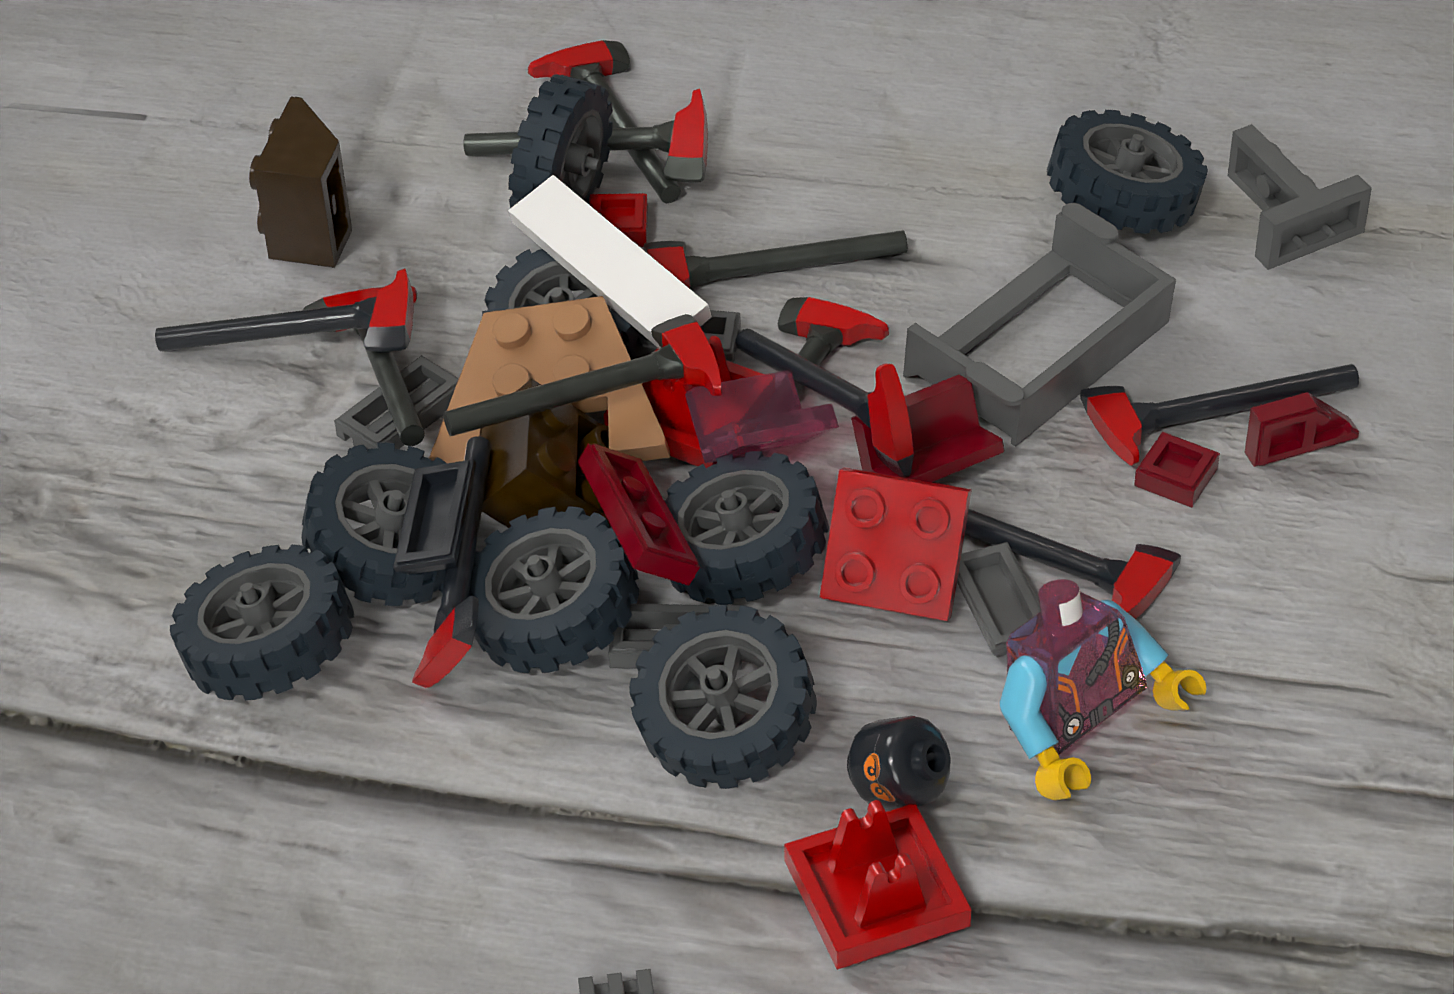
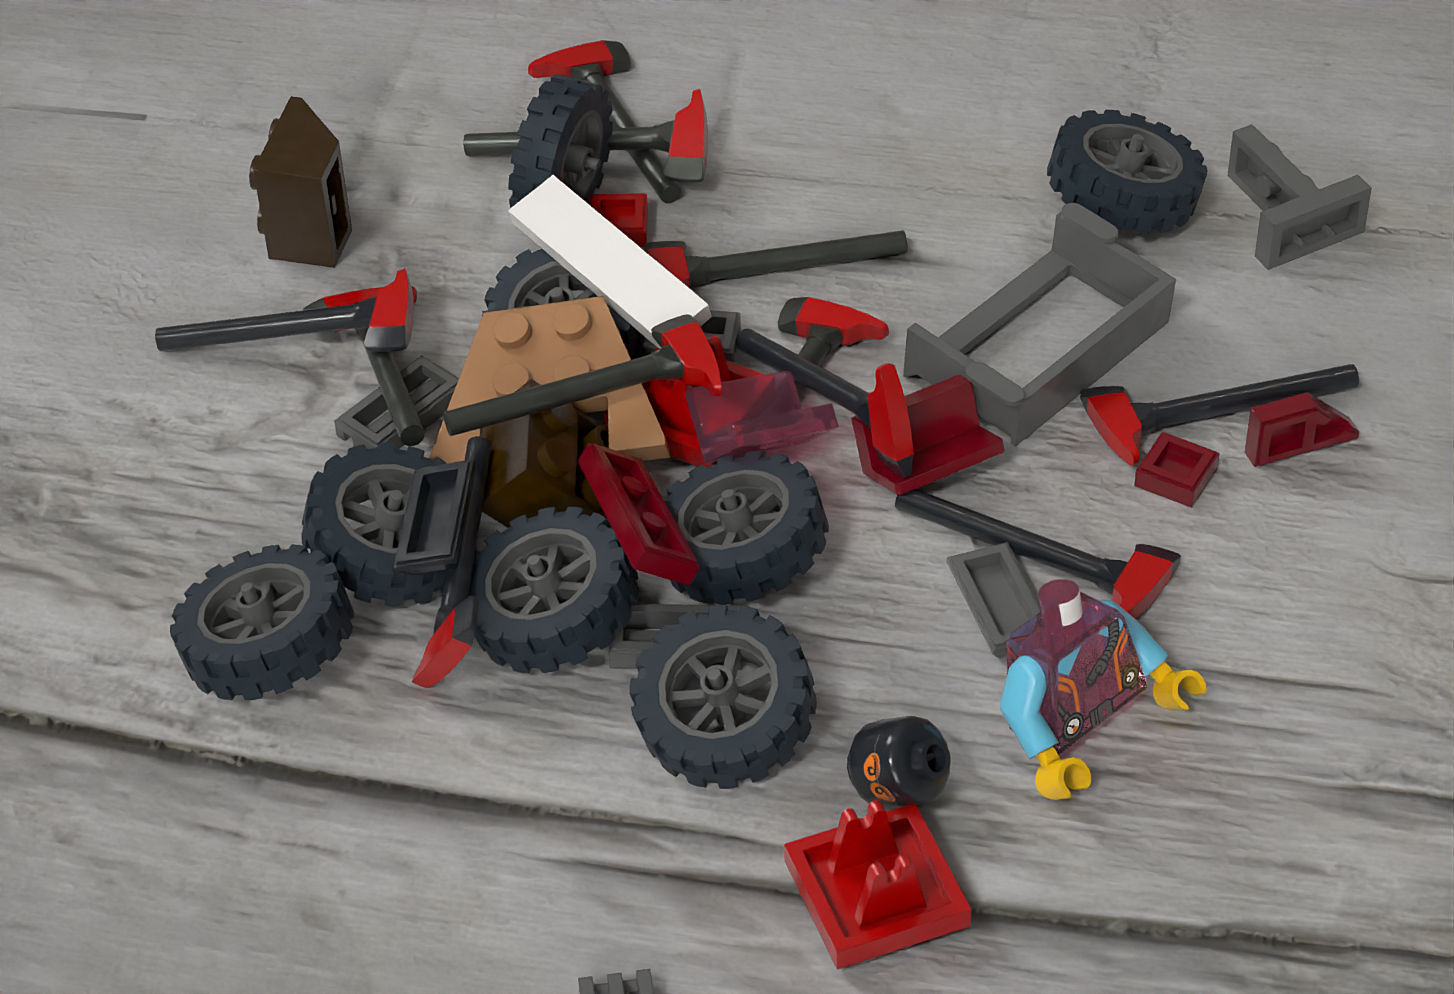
(895, 543): red plate -> none

